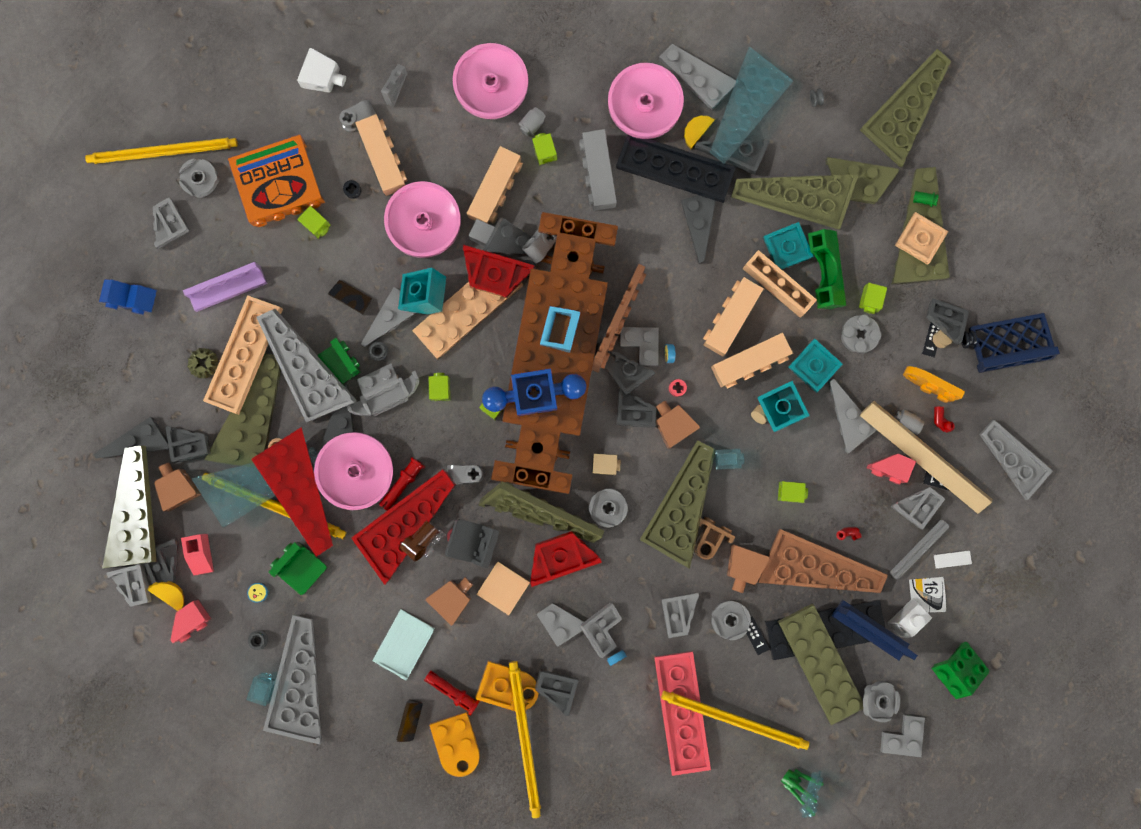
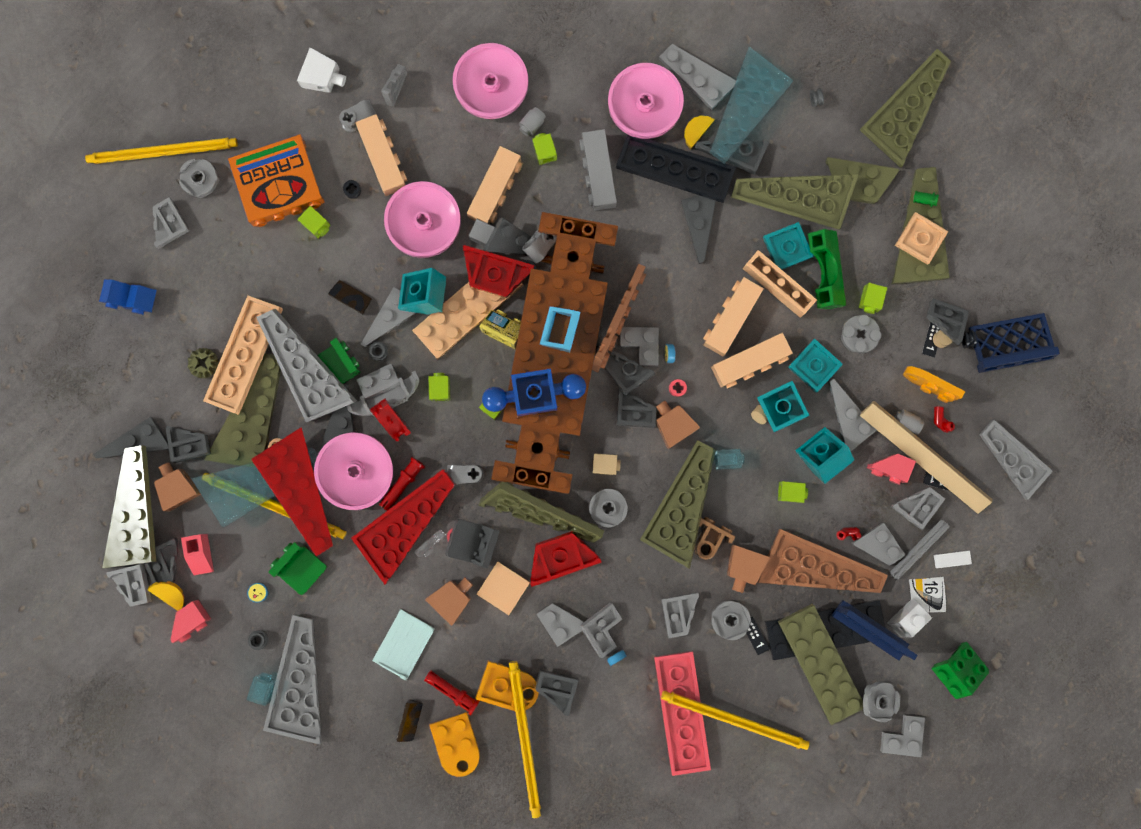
(225, 286): lavender fence -> none
(390, 419): none -> red hinge
(416, 545): reddish brown piece -> none
(501, 328): none -> light yellow slope
(809, 797): plant -> none
(825, 455): none -> teal slope
(880, 544): none -> light grey wing

